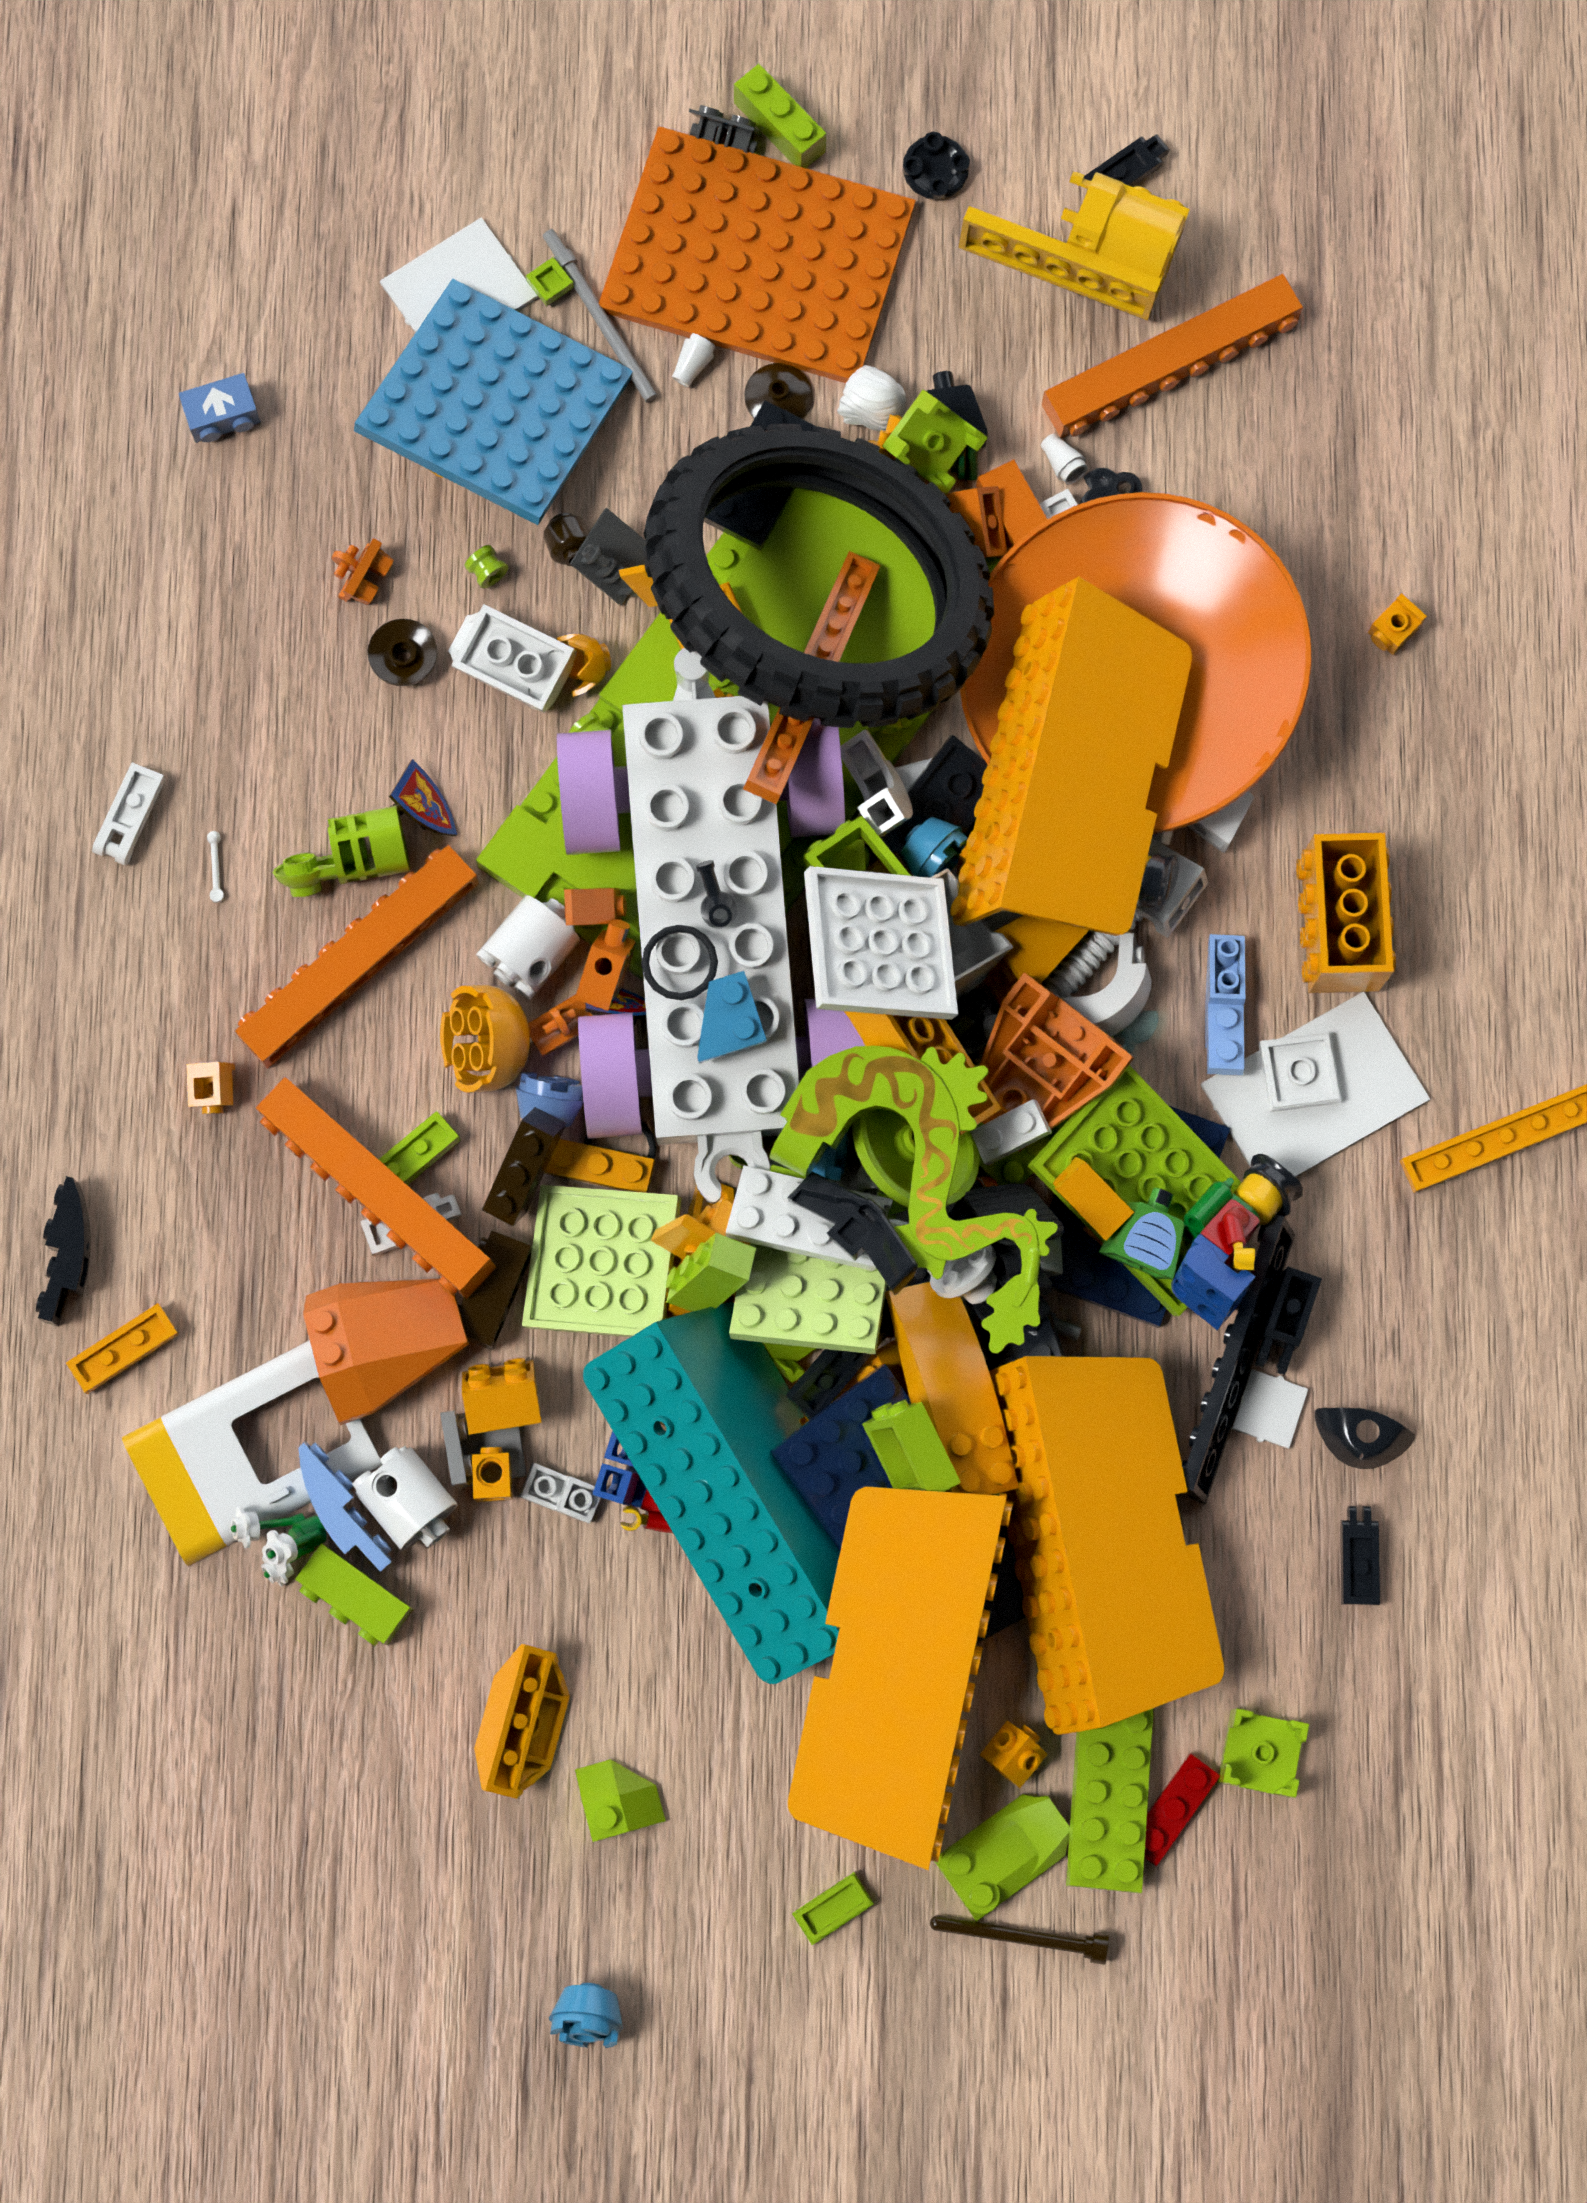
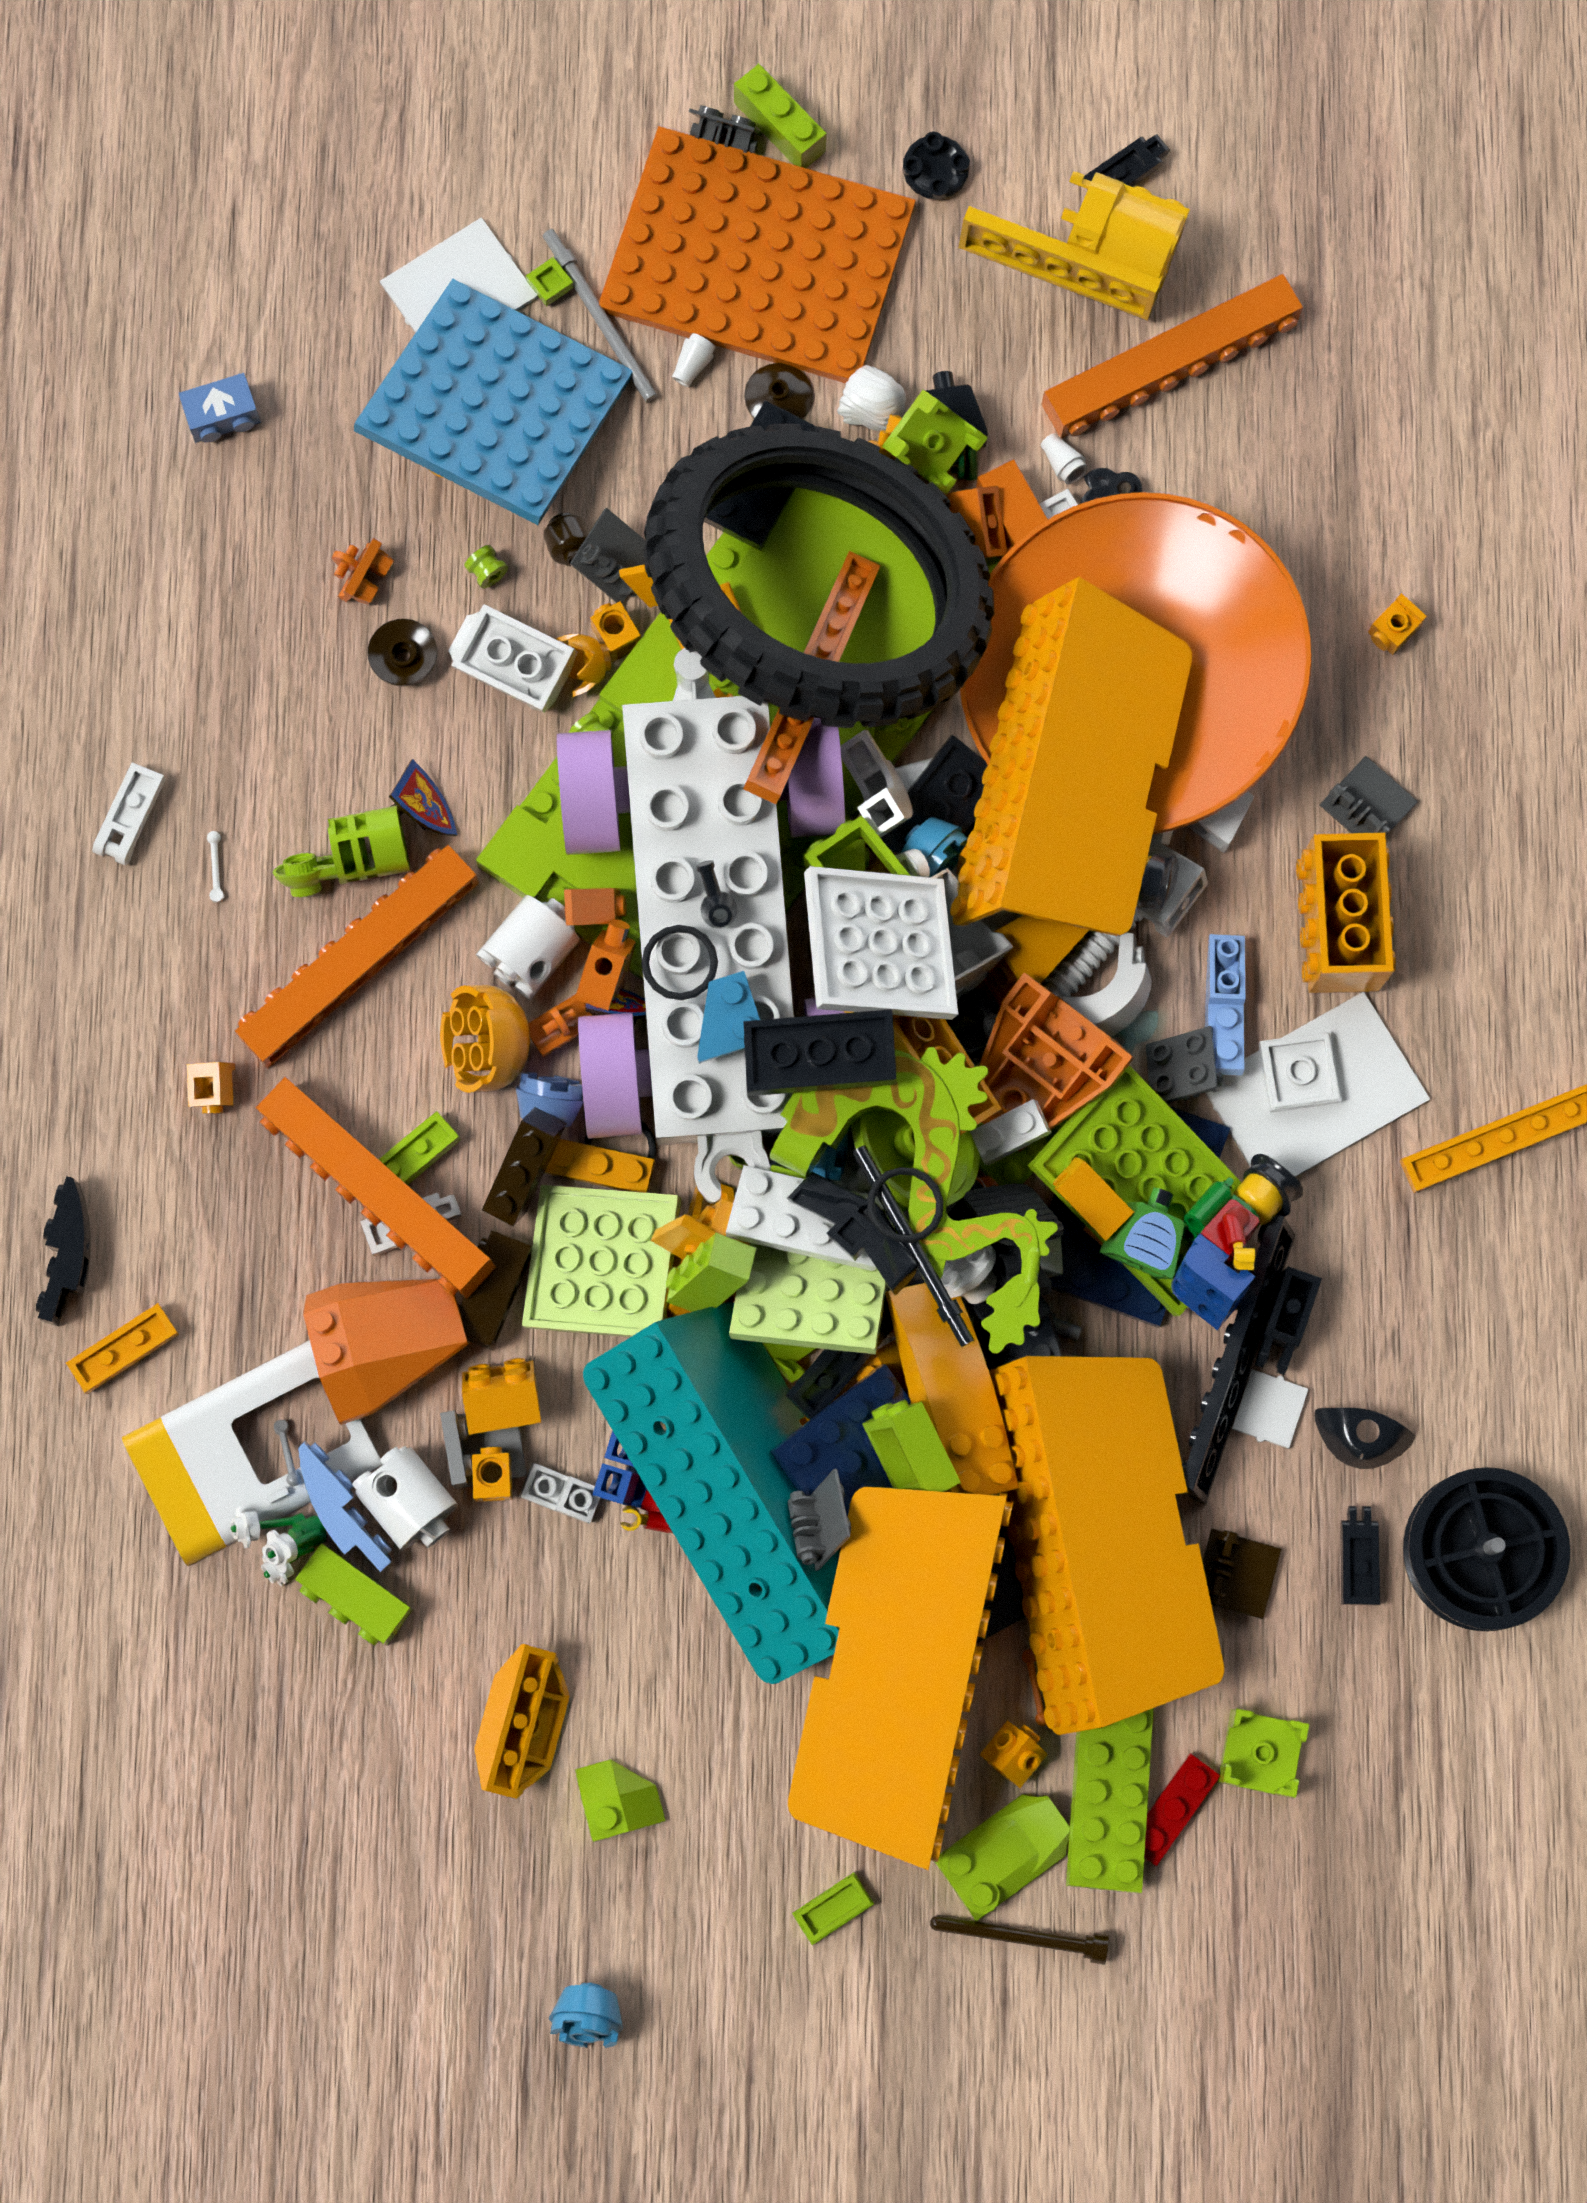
(281, 1428): none -> light grey hinge
(620, 643): none -> light orange brick
(819, 1521): none -> dark grey hinge
(820, 1052): none -> black plate
(890, 1234): none -> black piece
(914, 863): none -> white tile
(948, 1309): none -> black bar
(1029, 1659): none -> orange hinge
(1183, 1066): none -> dark grey hinge
(1239, 1572): none -> dark brown hinge
(1368, 800): none -> dark grey hinge
(1486, 1549): none -> black wheel

